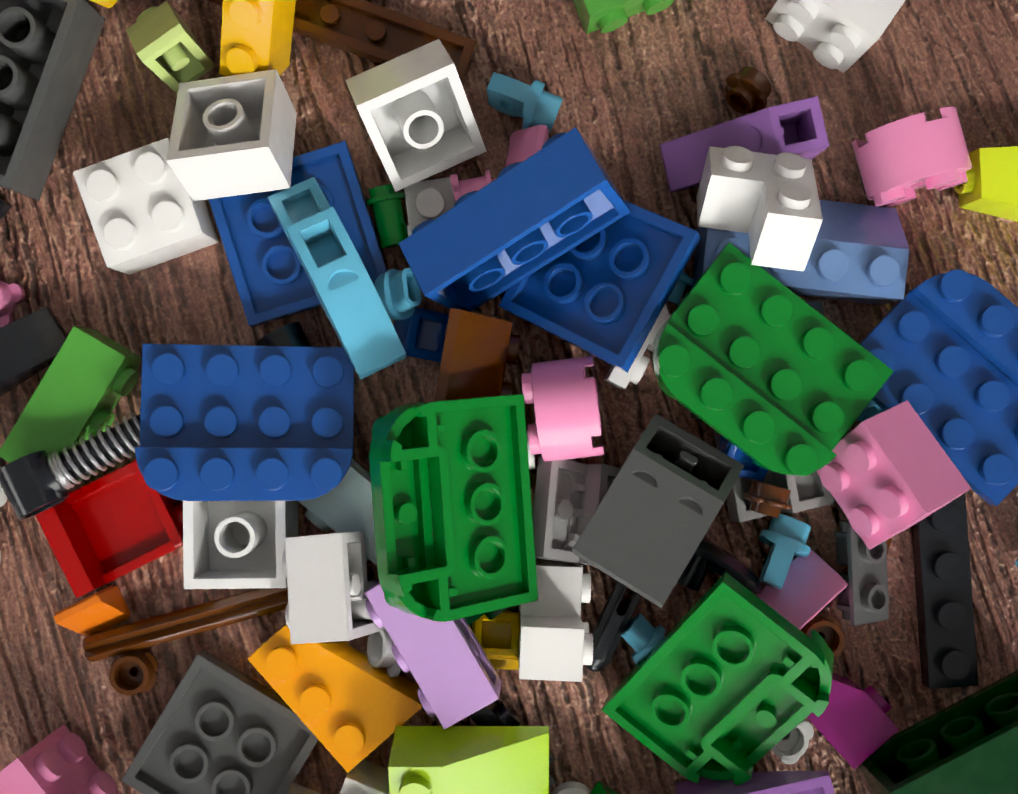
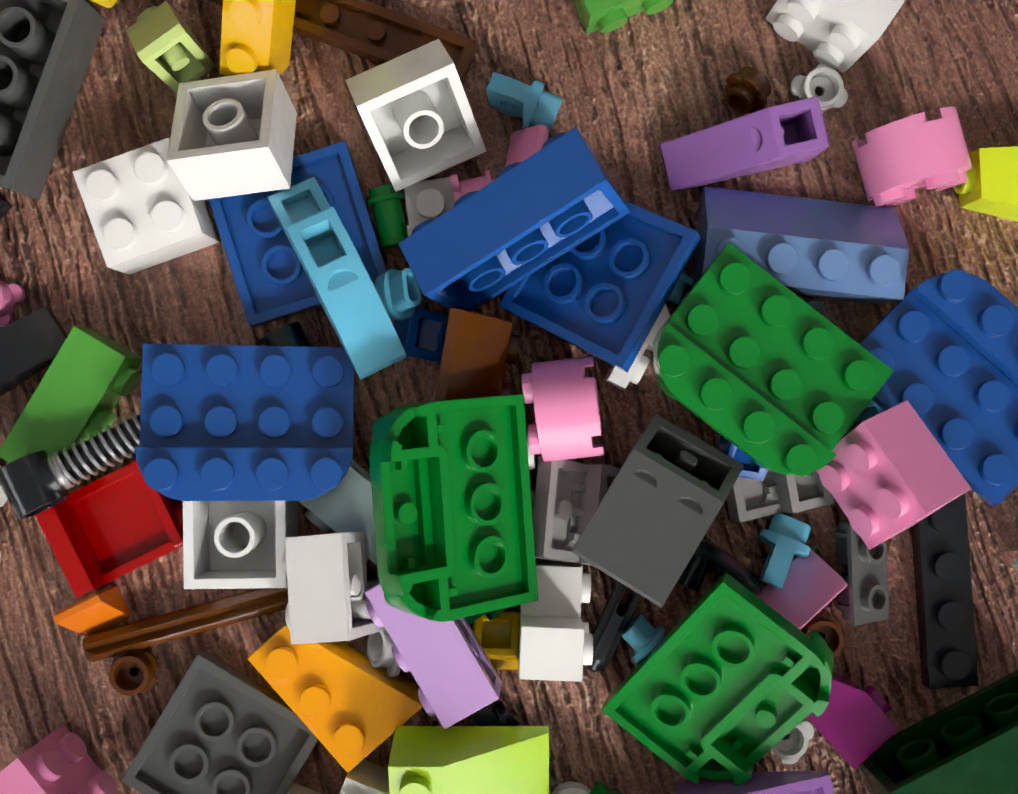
(767, 198): white brick -> none
(767, 498): reddish brown plate -> none
(825, 78): none -> white plate

